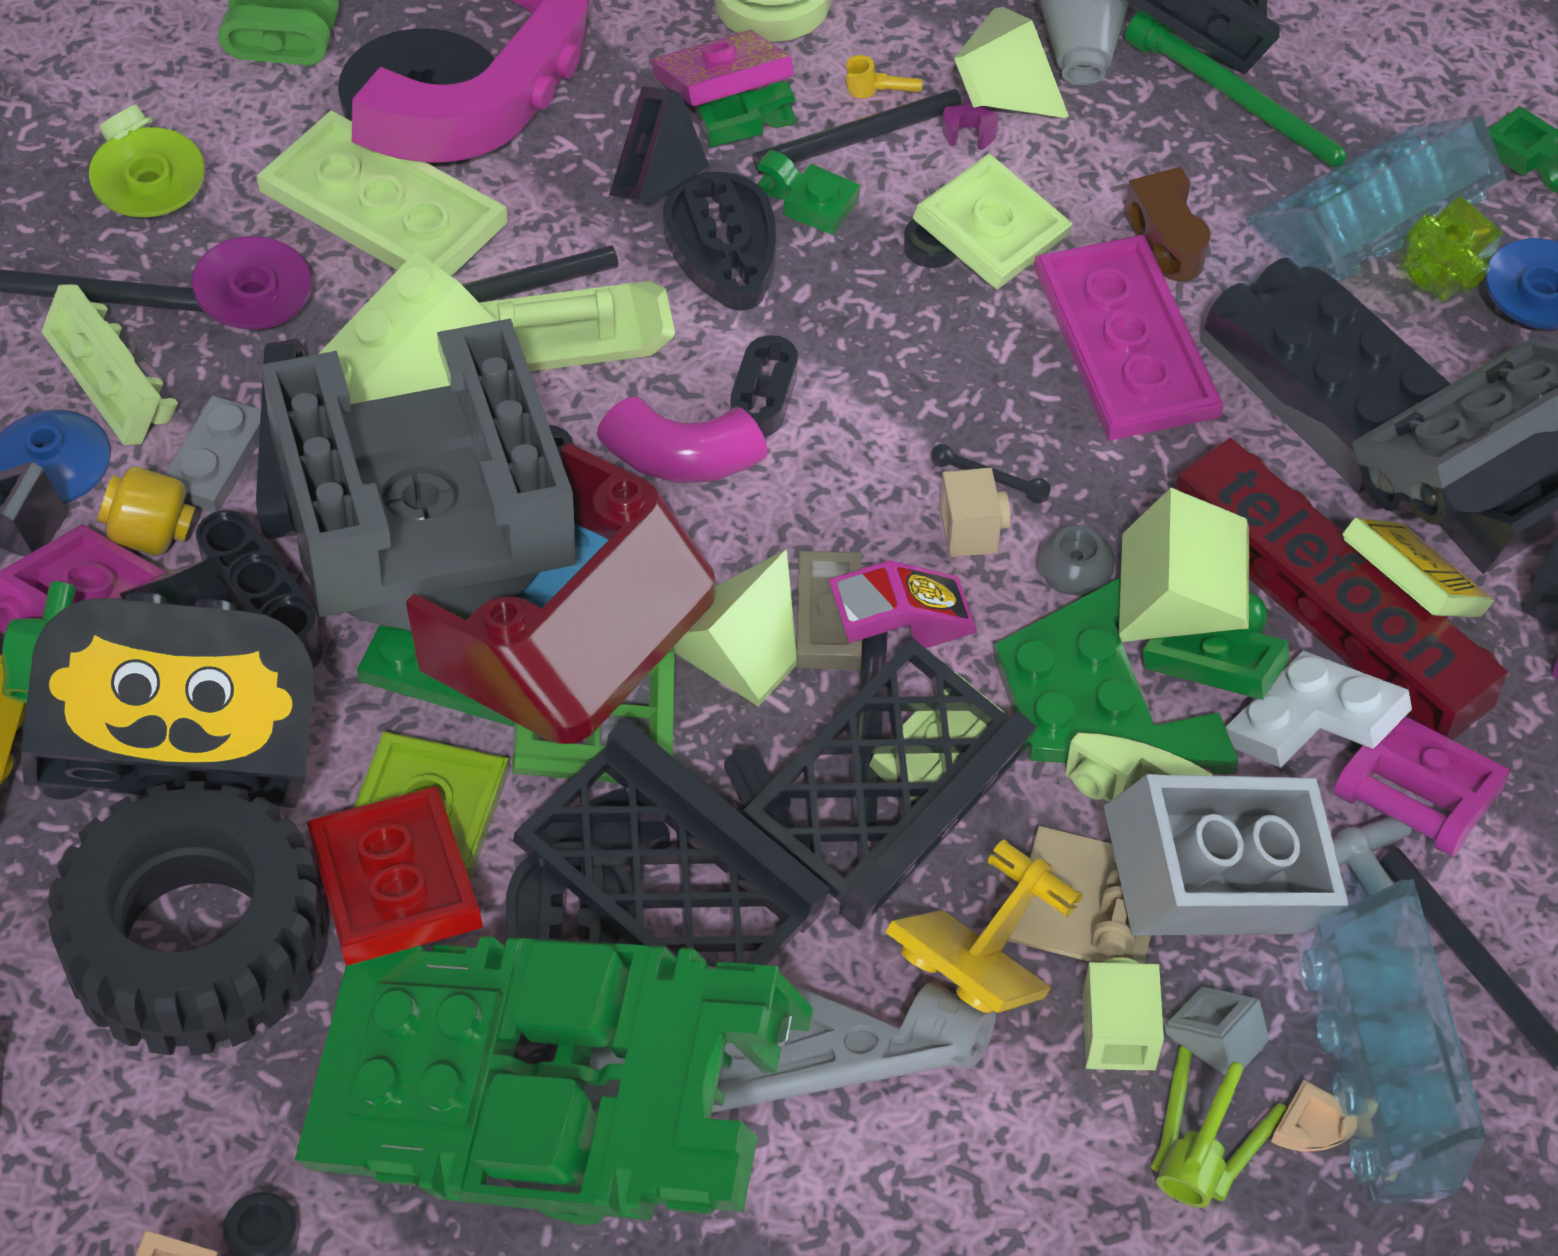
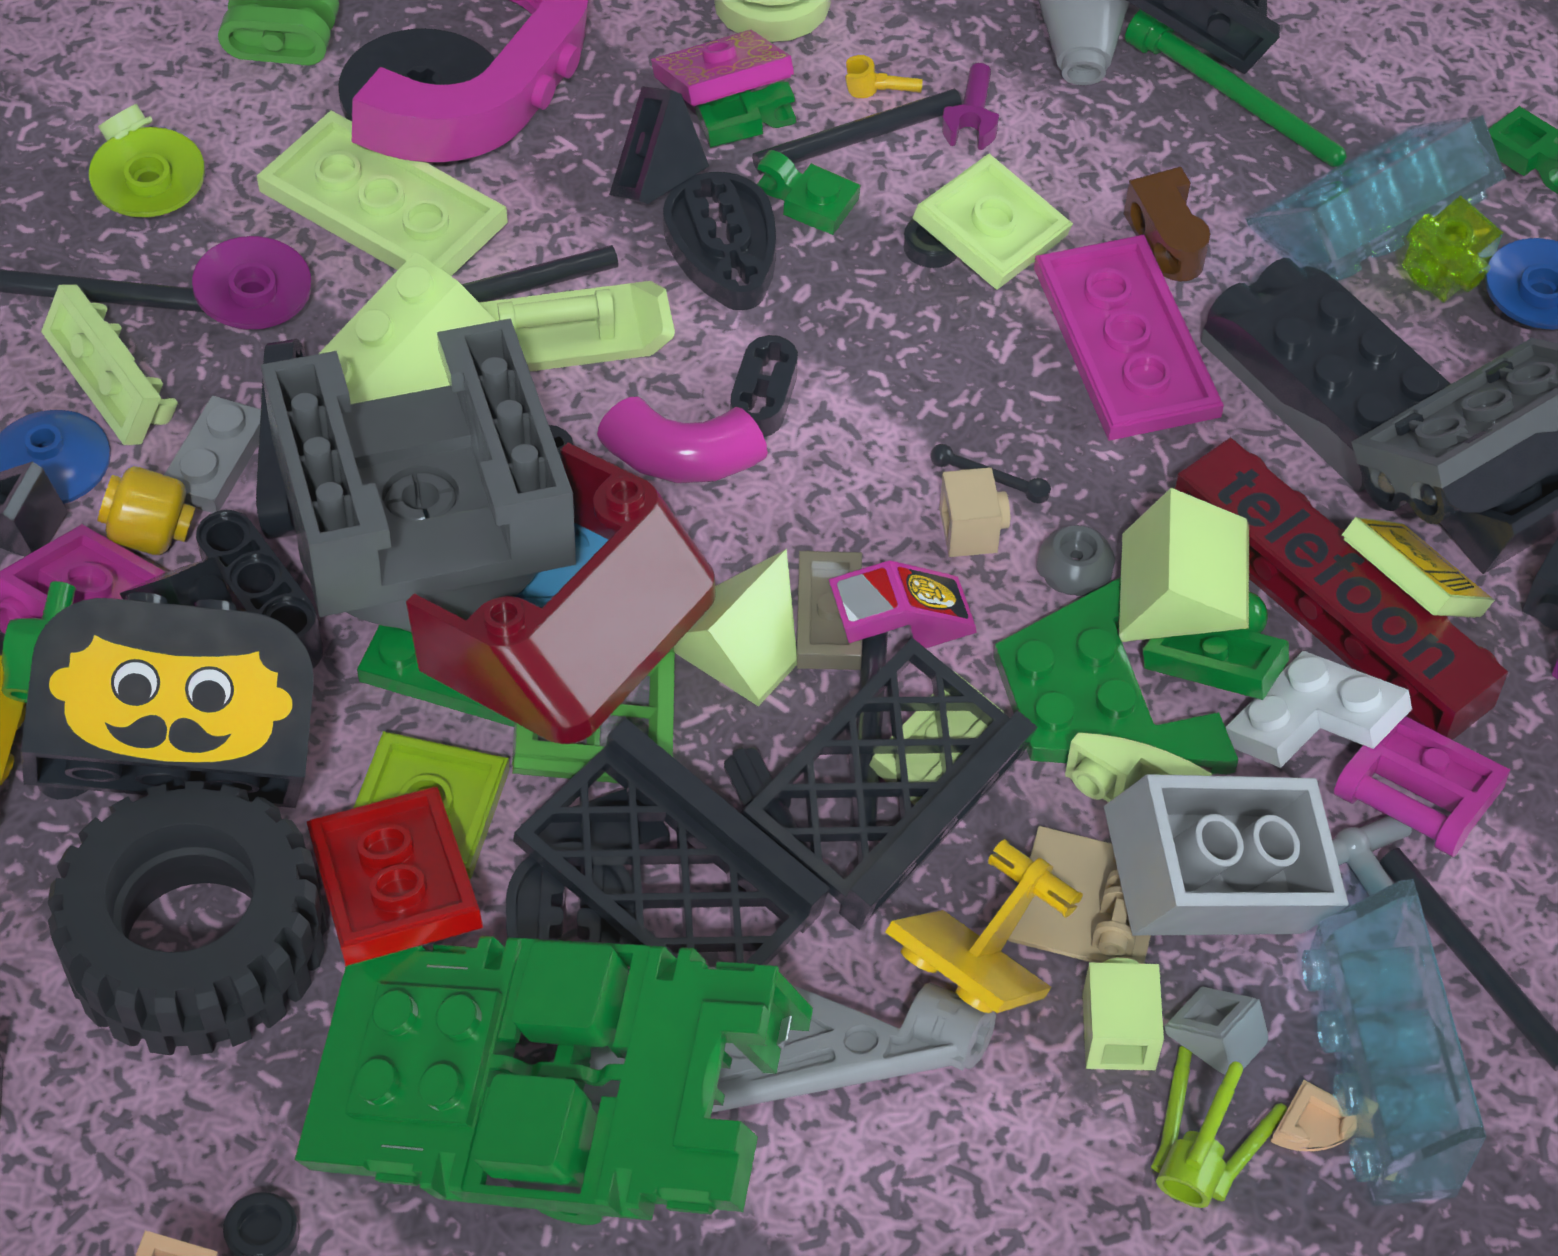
(1008, 67): yellowish green slope -> none

